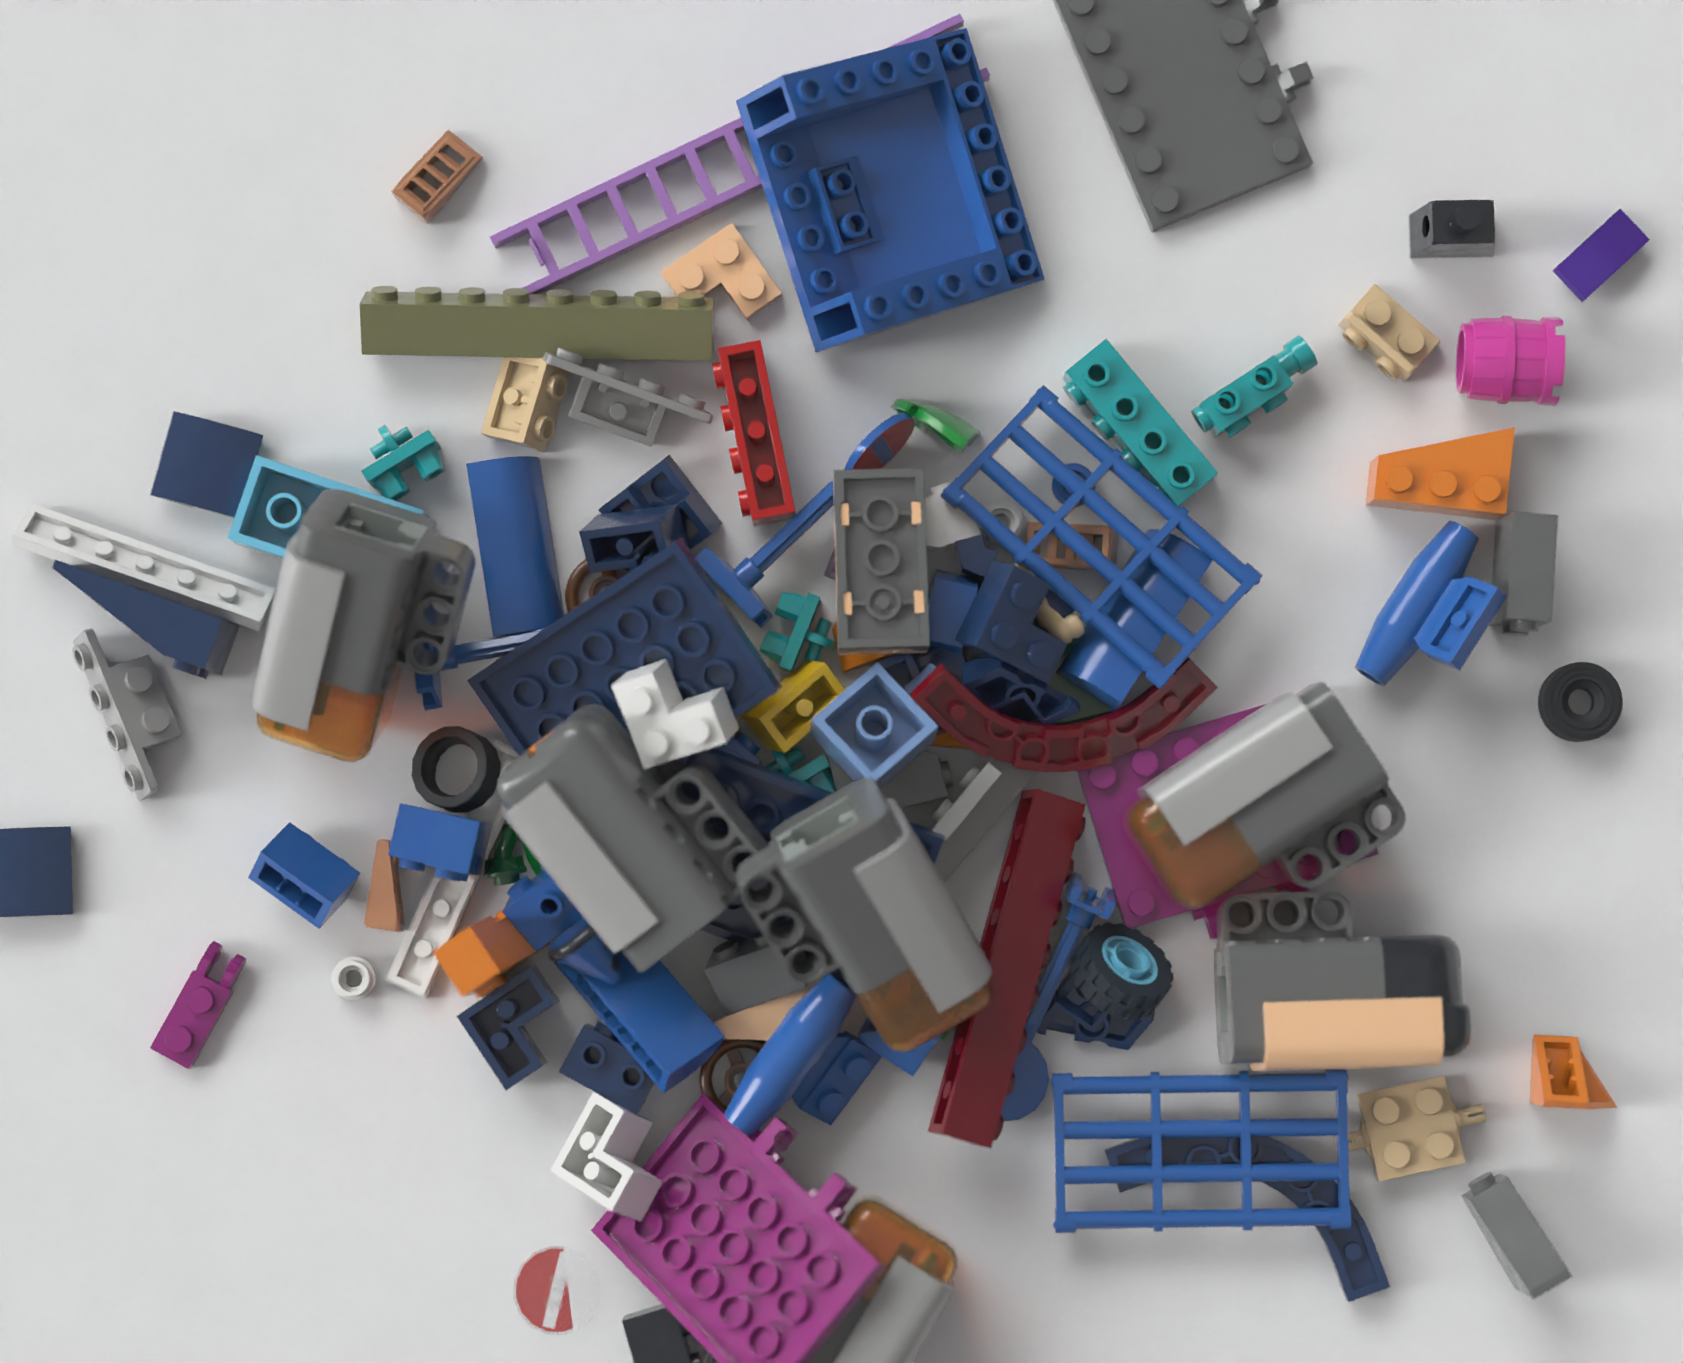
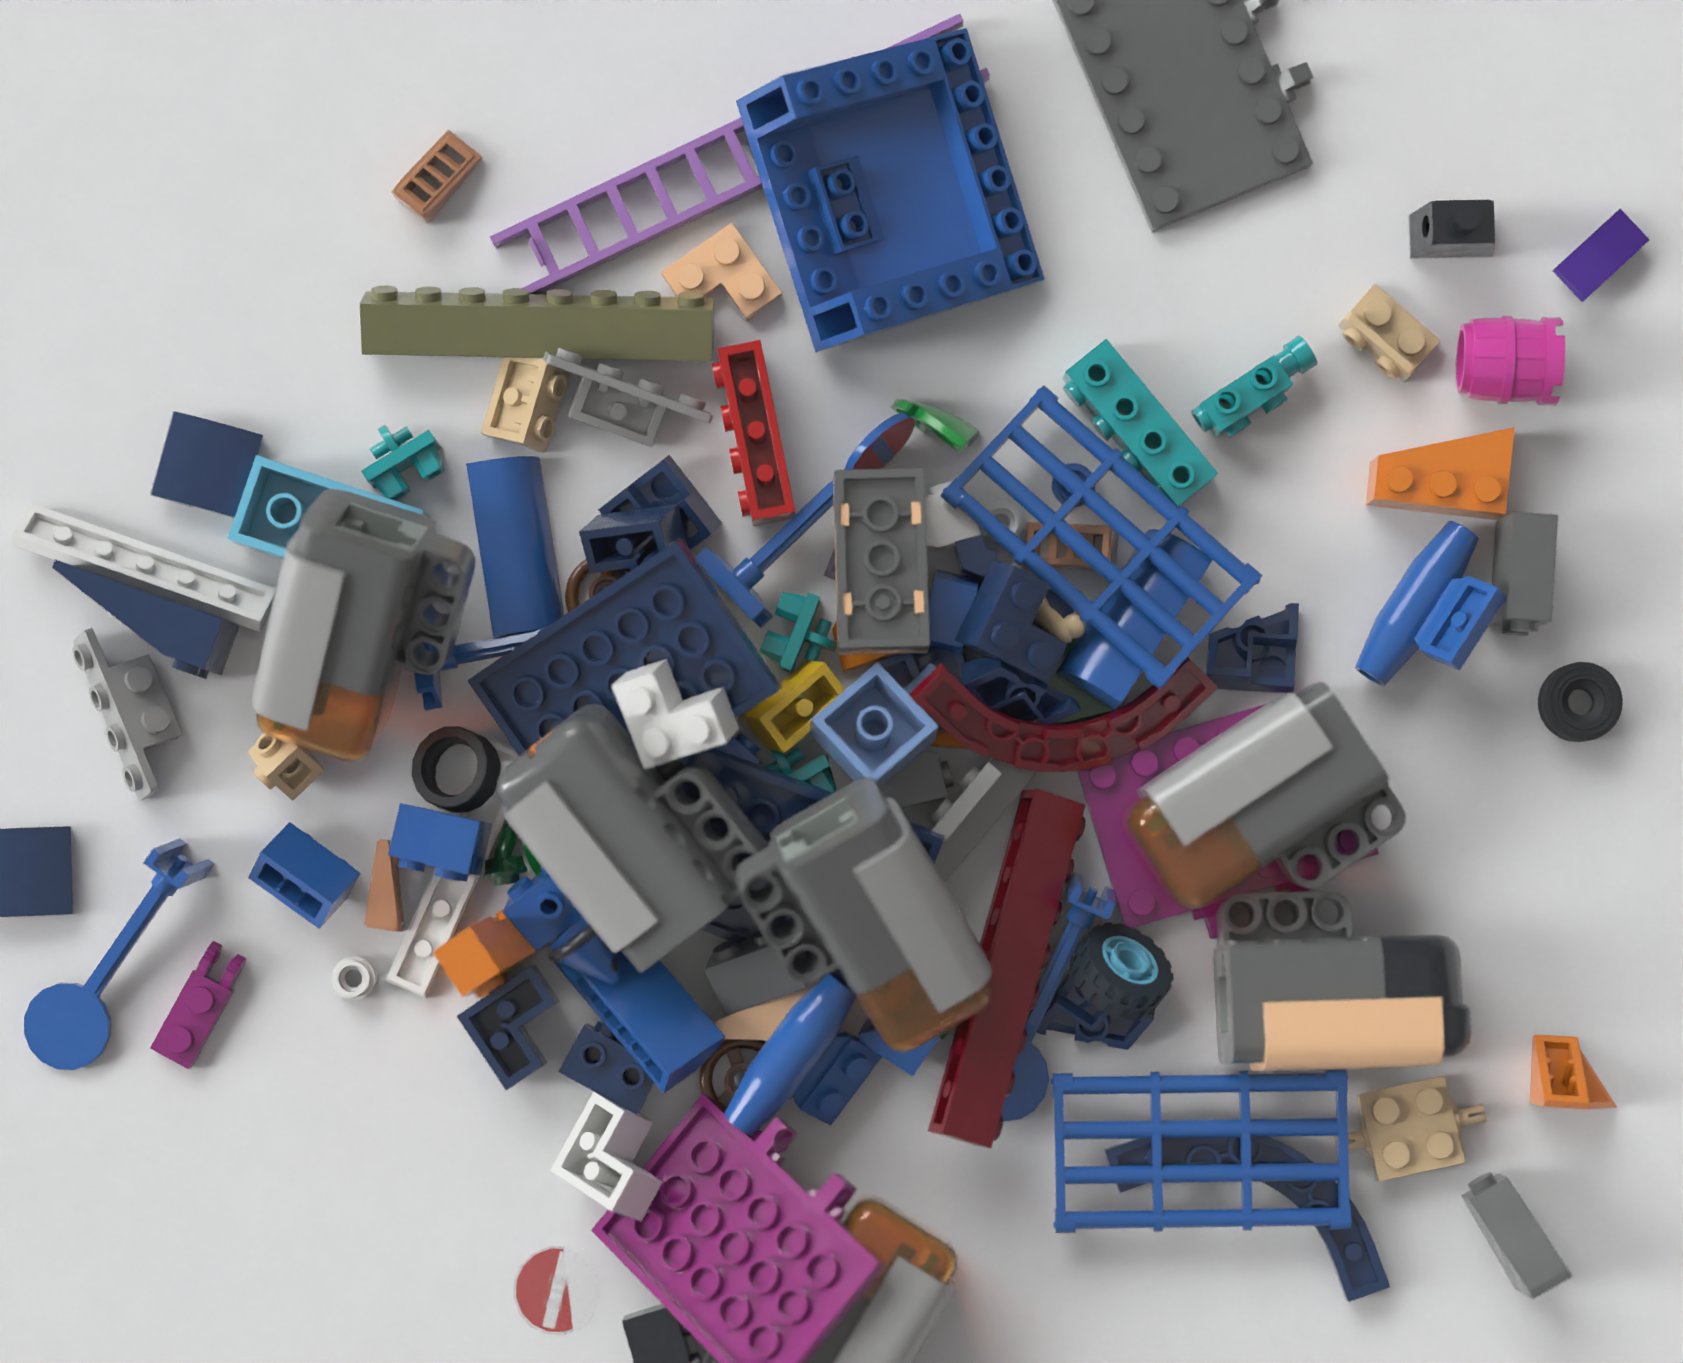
(69, 1021): none -> blue piece
(284, 766): none -> tan brick
(1256, 654): none -> dark blue slope

